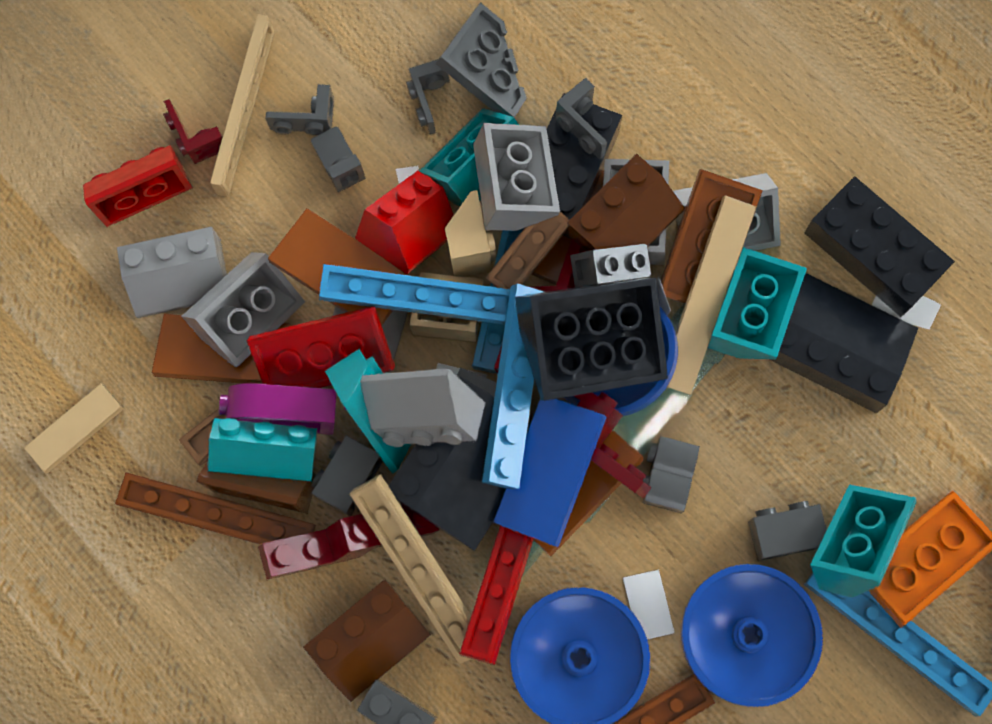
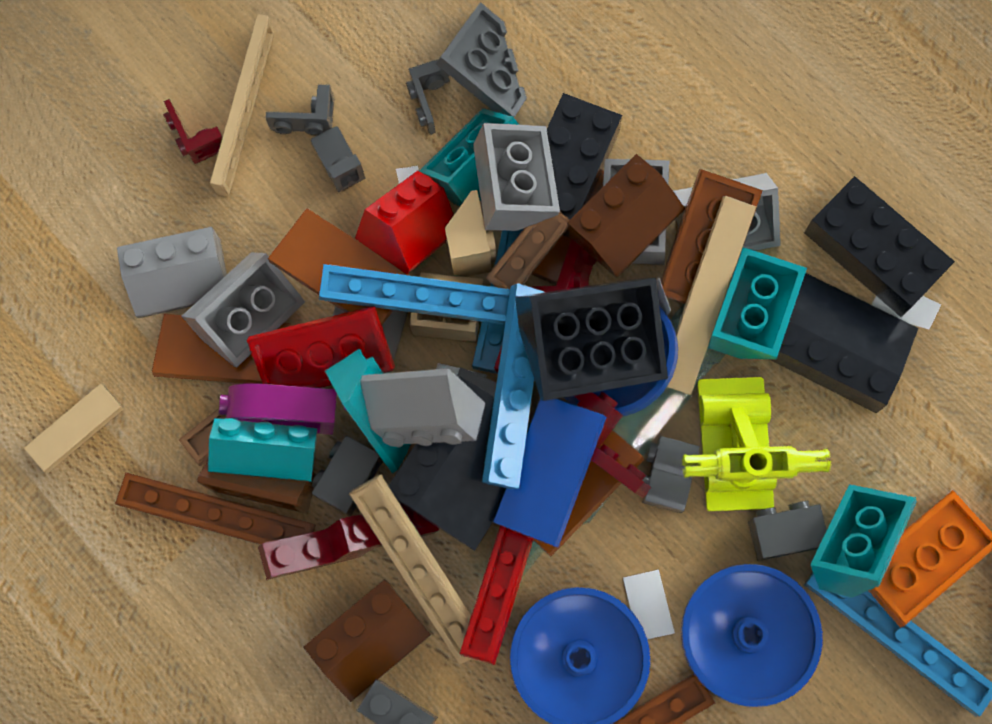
(136, 186): red slope -> none
(569, 113): dark grey bracket -> none
(610, 265): bracket -> none
(735, 447): none -> neon yellow plate

